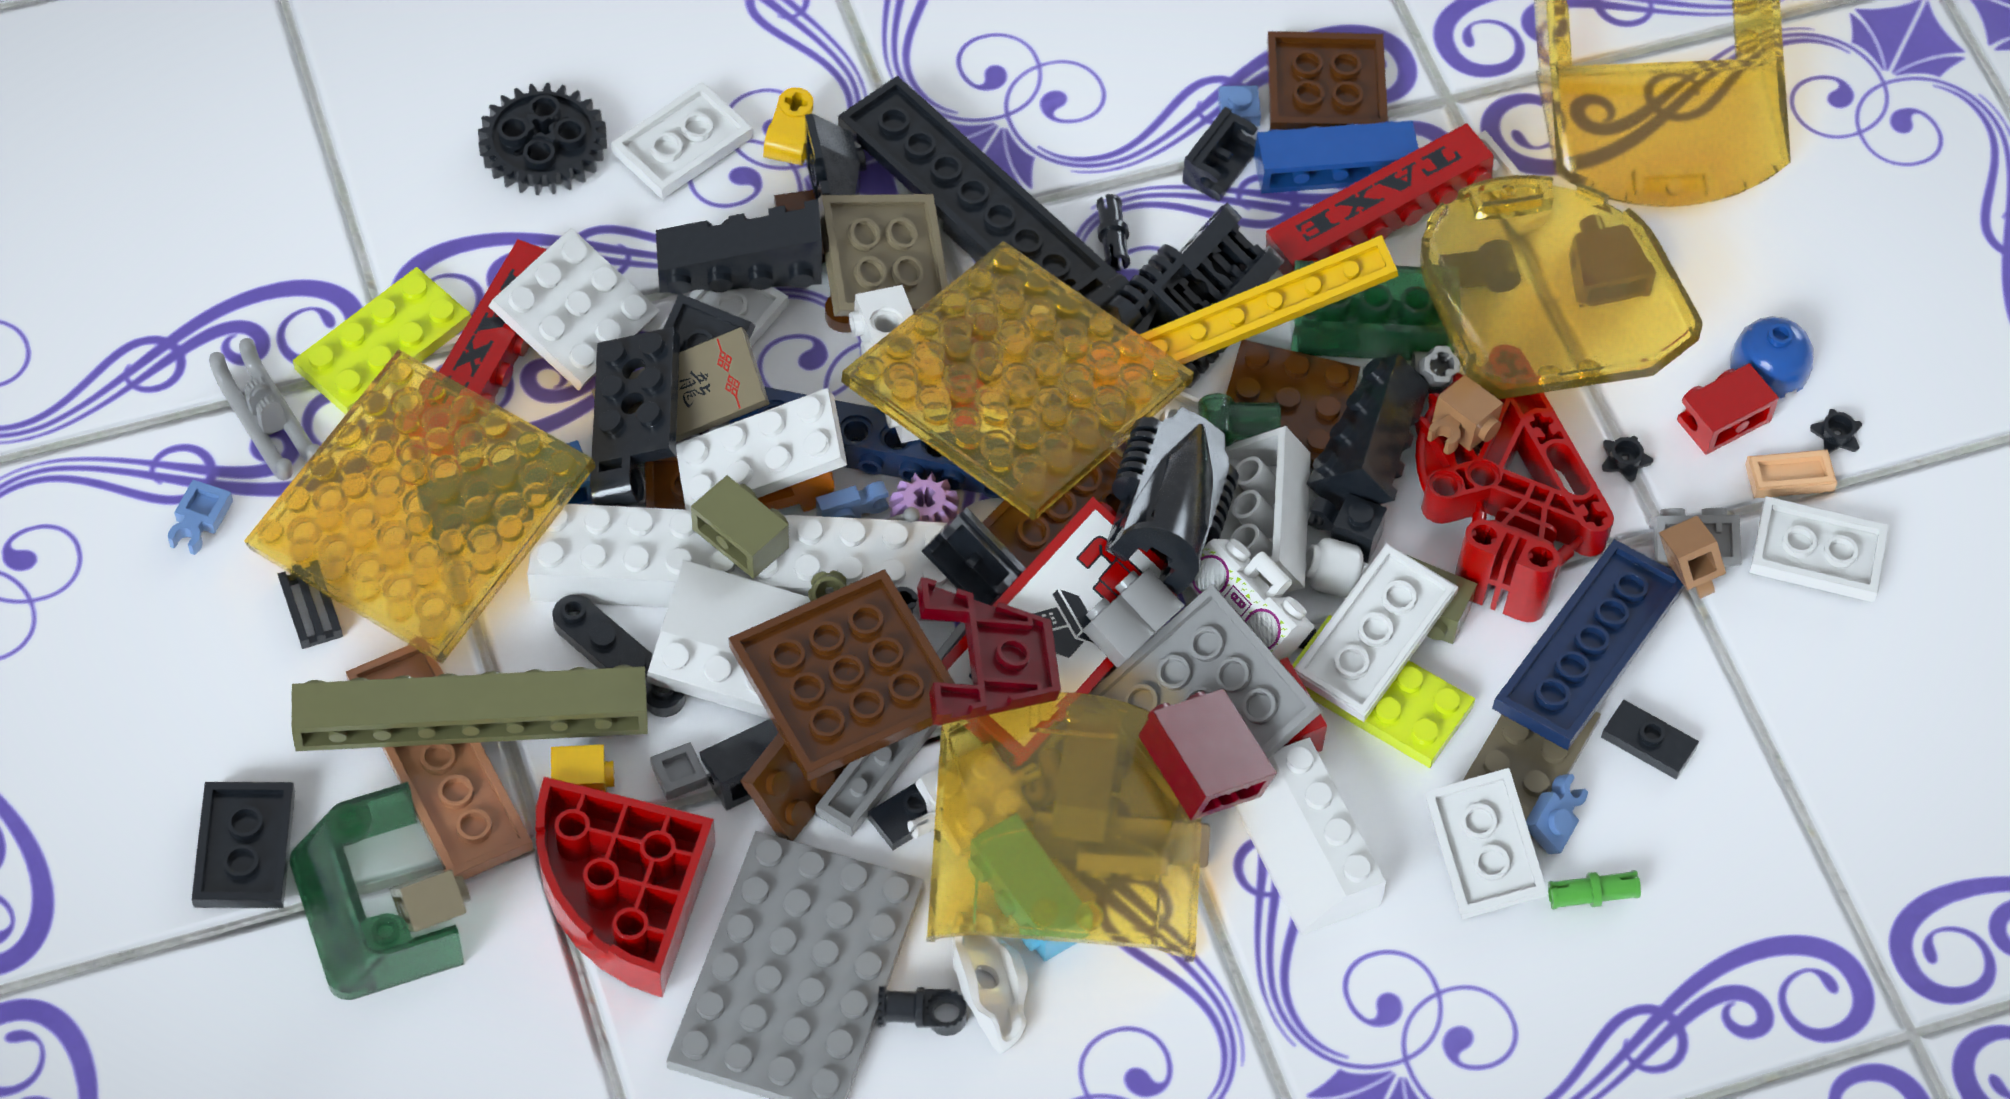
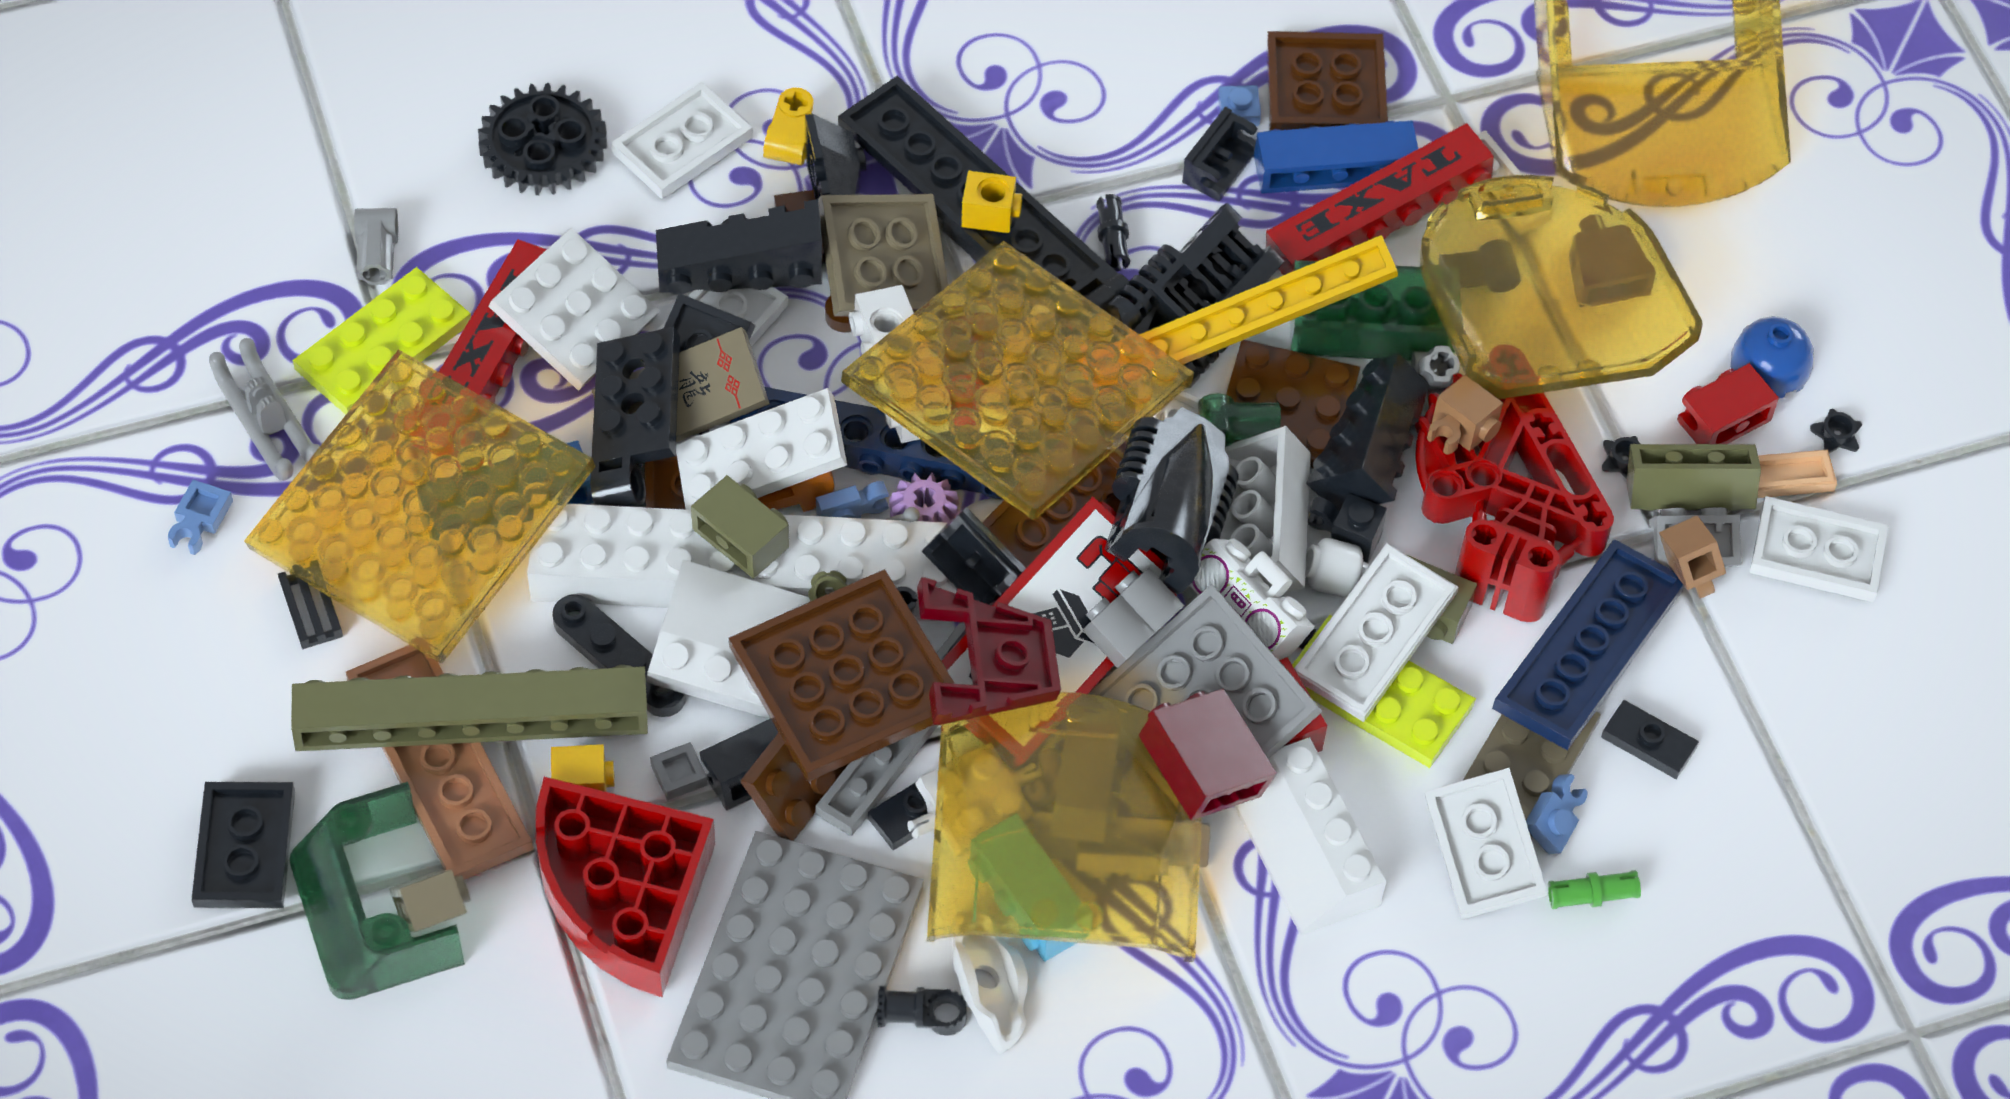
(375, 234): none -> light grey piece
(990, 202): none -> yellow brick
(1693, 476): none -> olive brick

